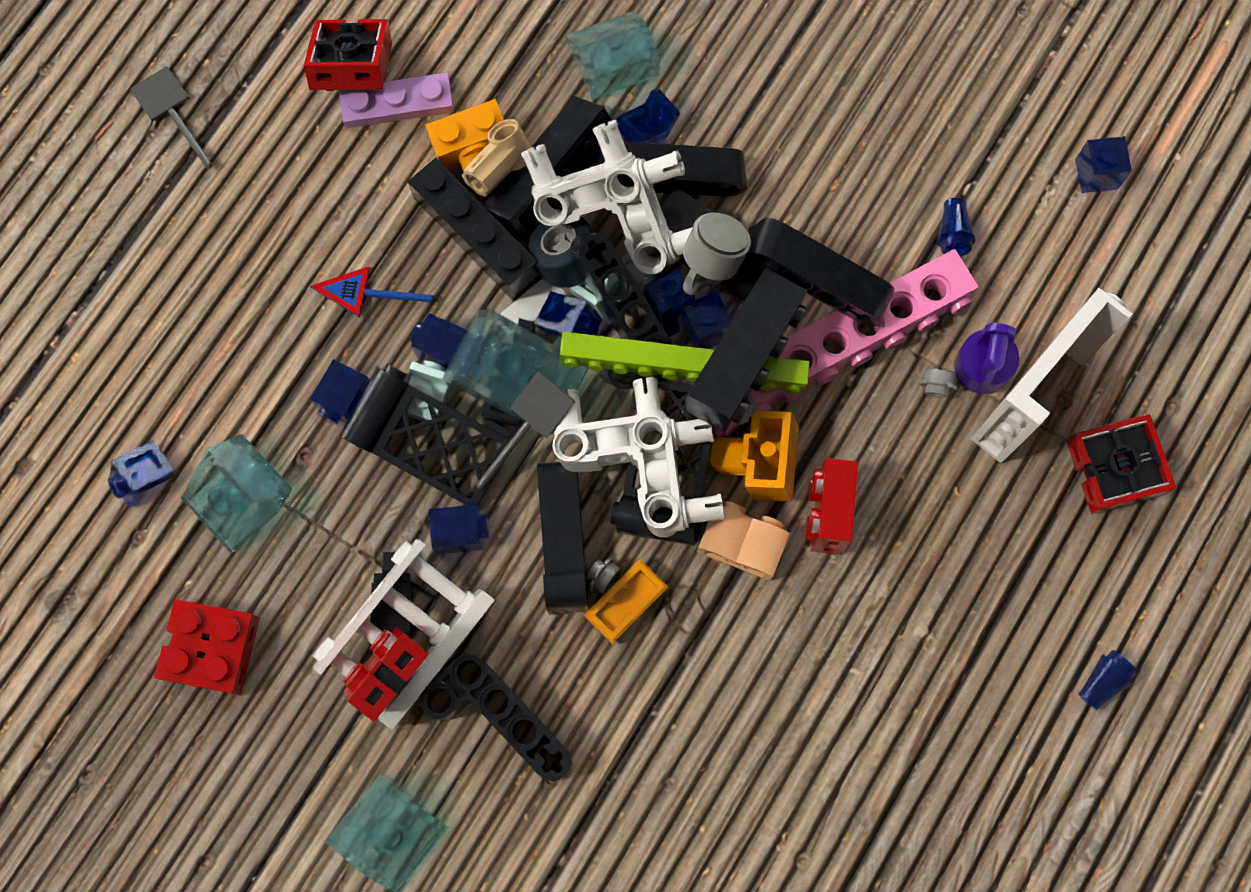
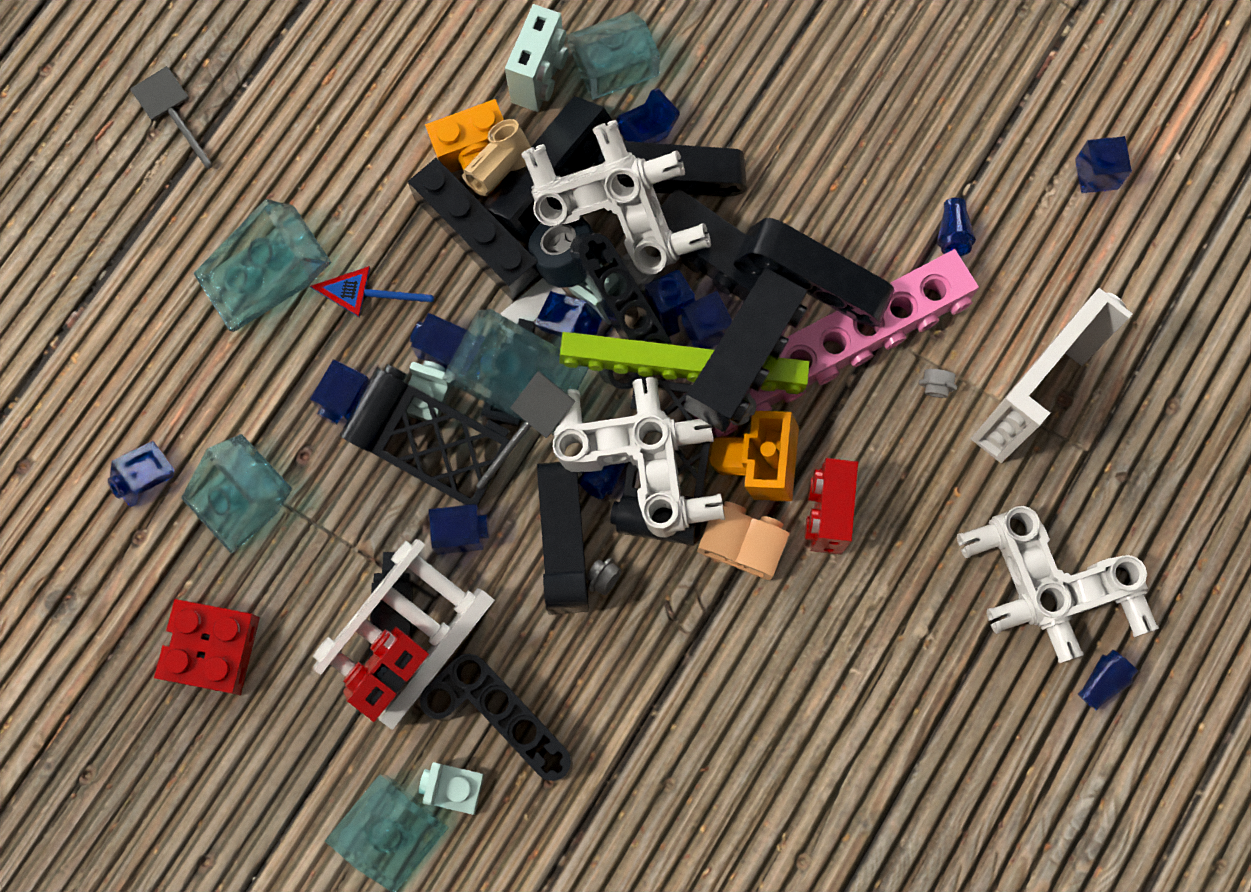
(261, 264): none -> clear light blue slope
(348, 55): piece -> none
(397, 101): lavender plate -> none
(451, 788): none -> light aqua bracket
(536, 58): none -> light aqua piece
(602, 481): none -> clear blue cone
(626, 601): light orange plate -> none
(714, 251): piece -> none
(987, 359): dark purple piece -> none
(1036, 572): none -> white pin
(1121, 463): piece -> none

